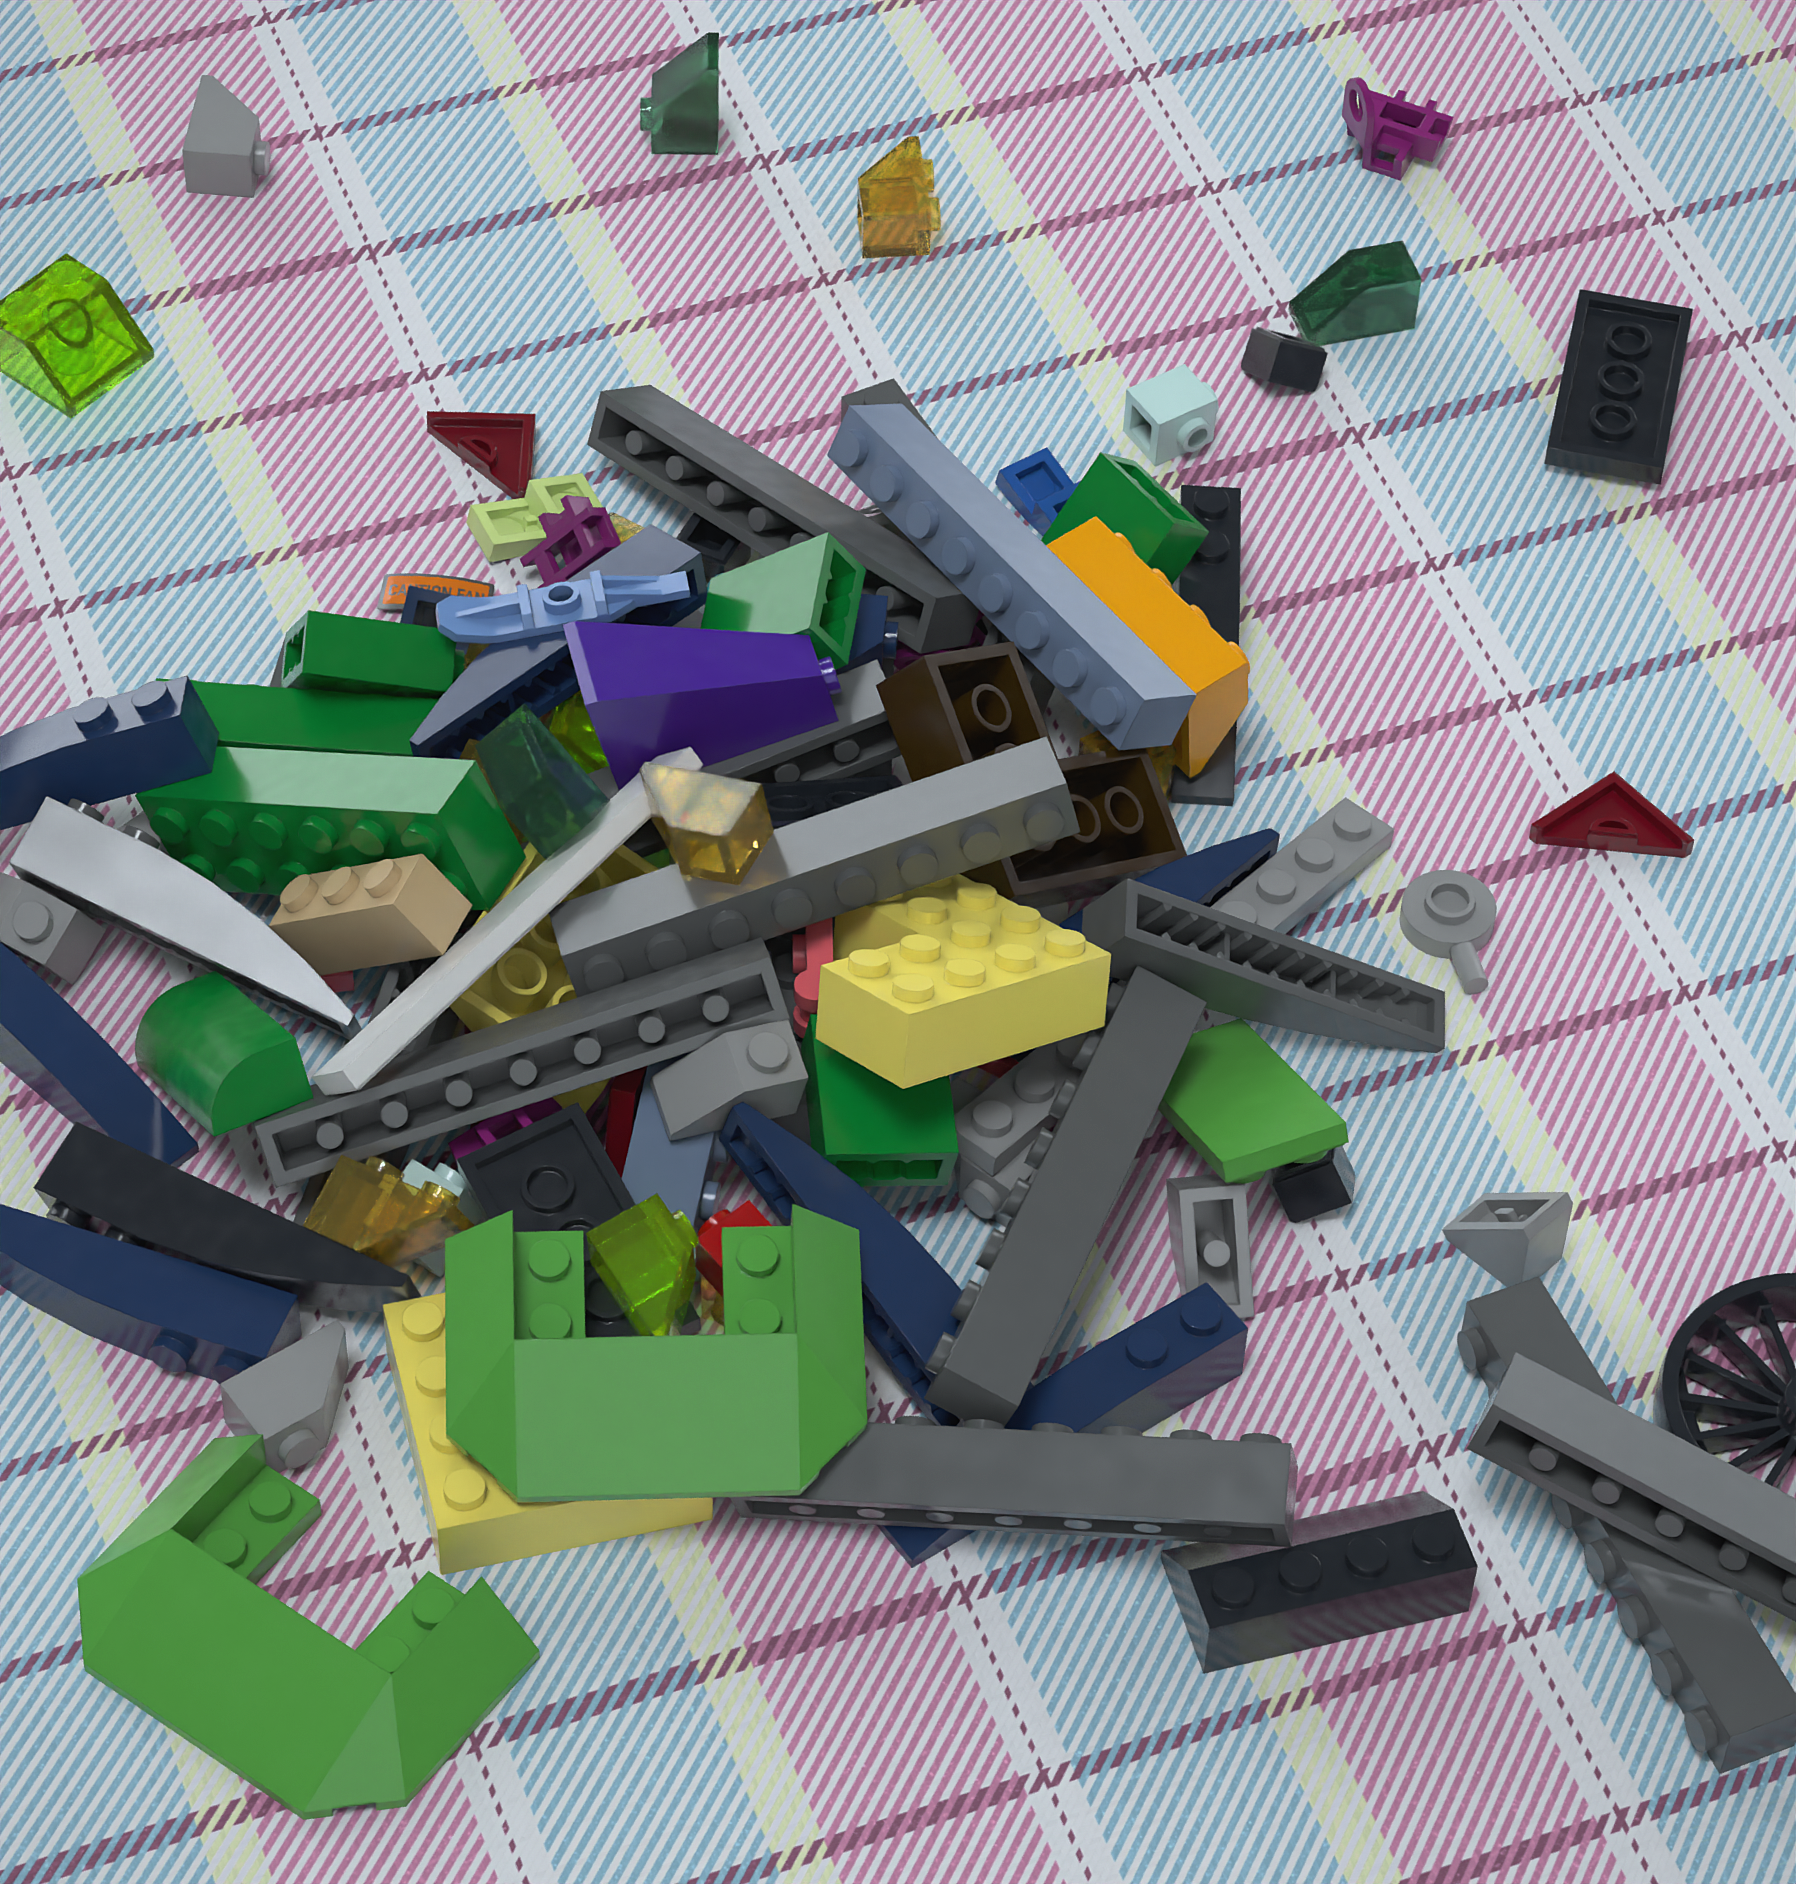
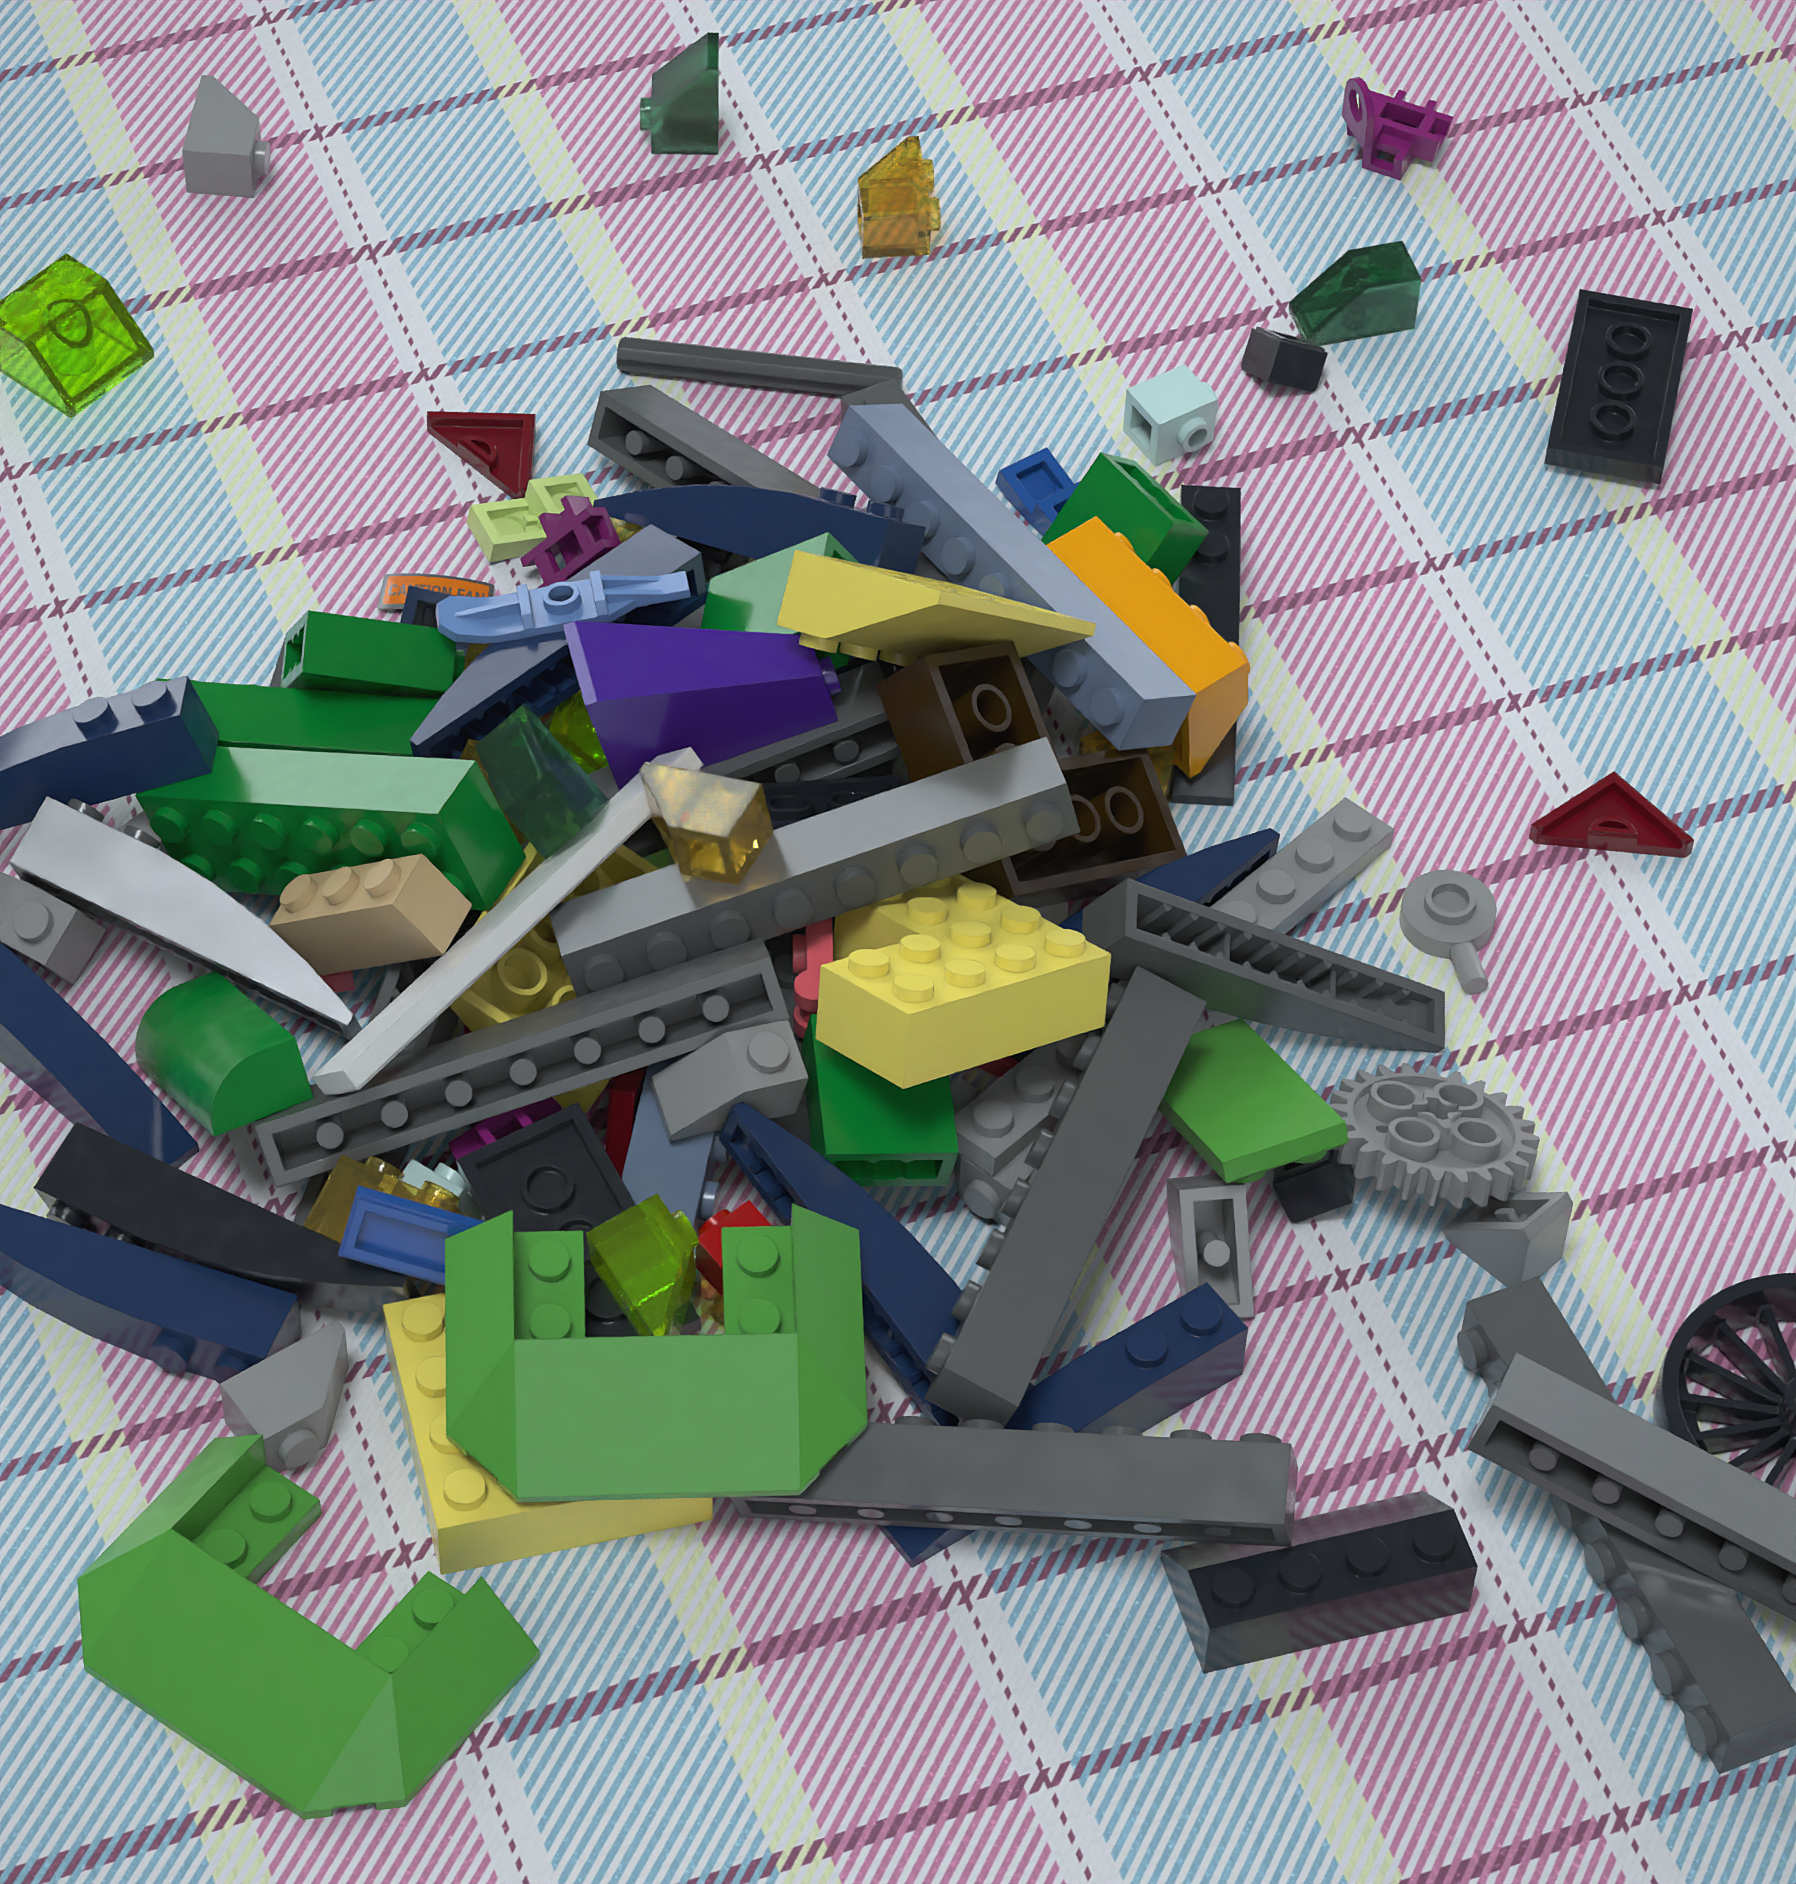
(400, 1234): none -> blue tile
(750, 367): none -> dark grey axle
(768, 520): none -> dark blue slope
(909, 614): none -> light yellow slope
(1434, 1135): none -> light grey gear

